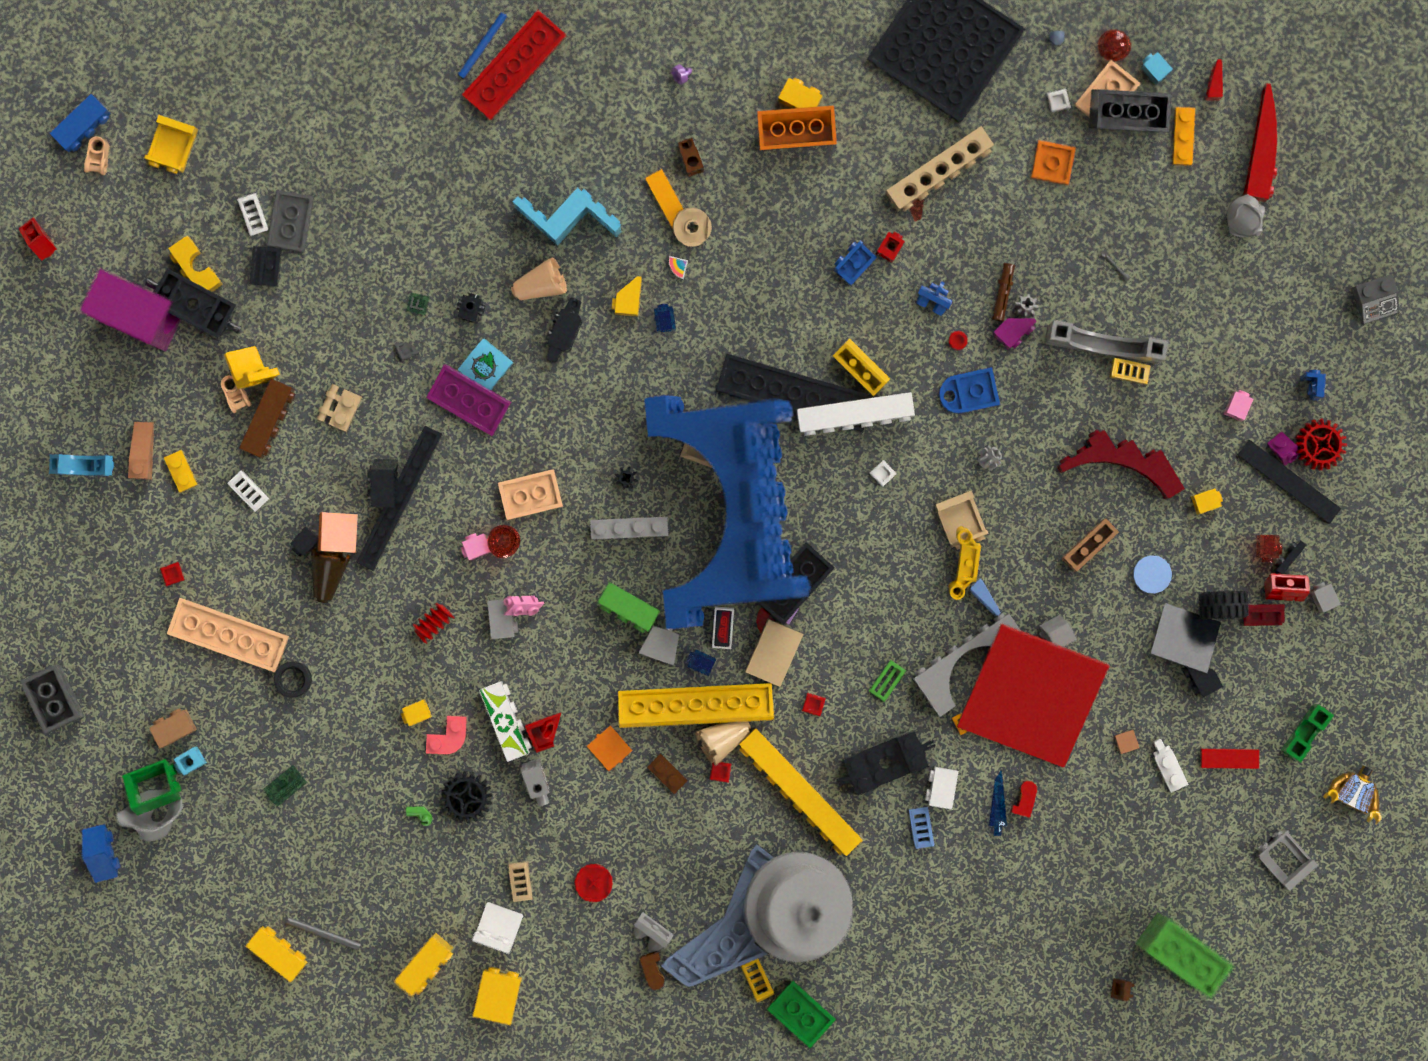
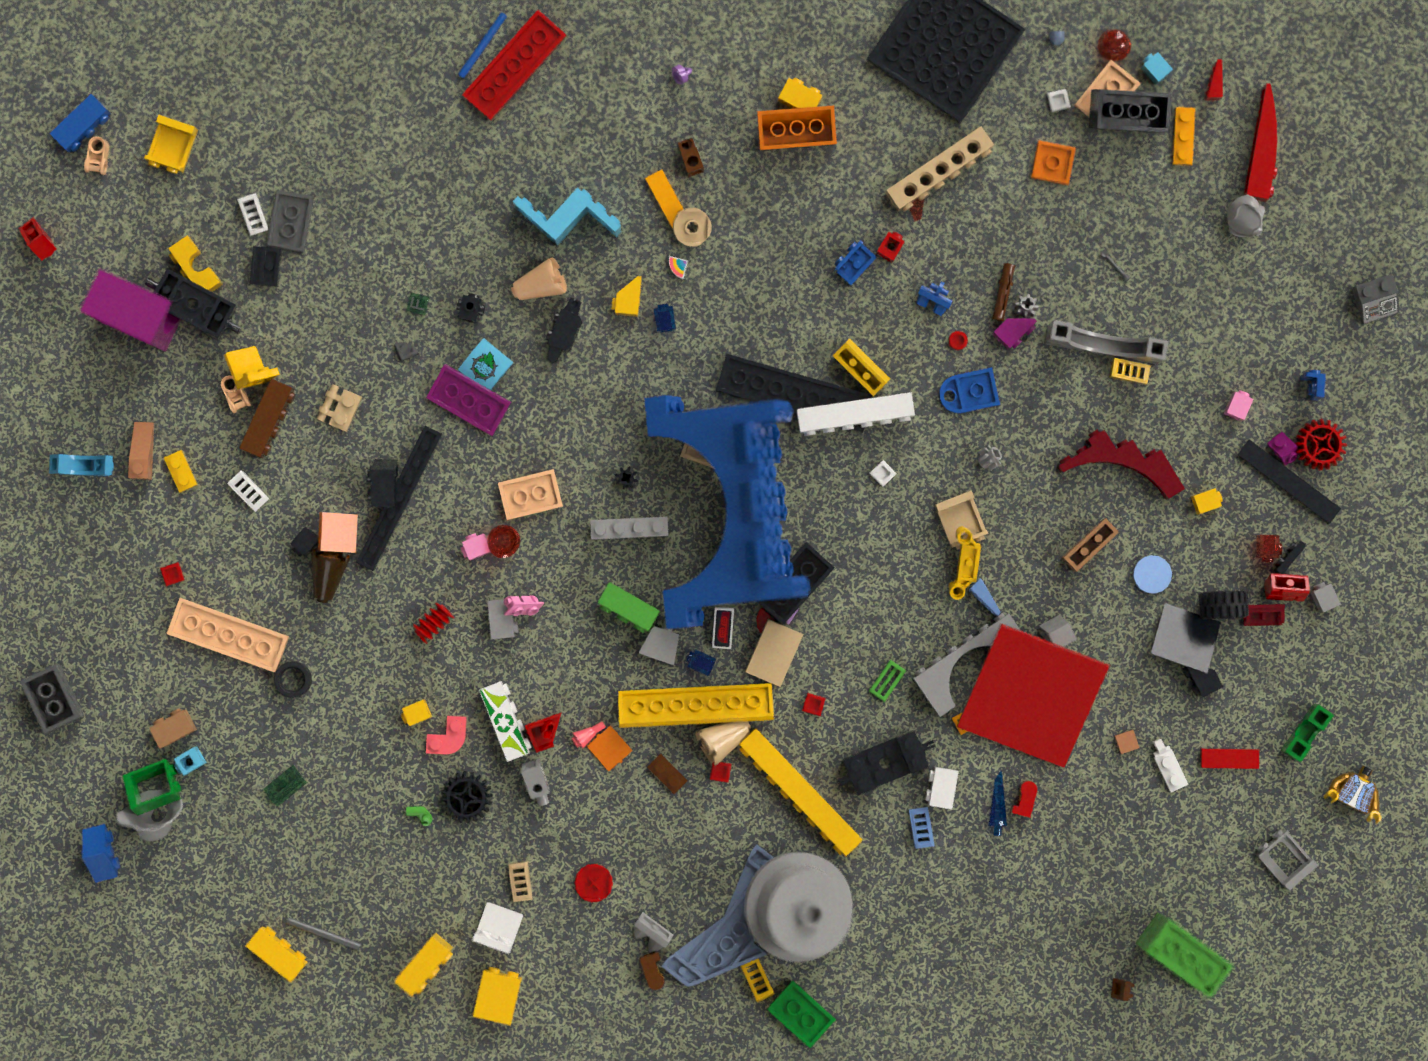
(583, 737): none -> coral cone

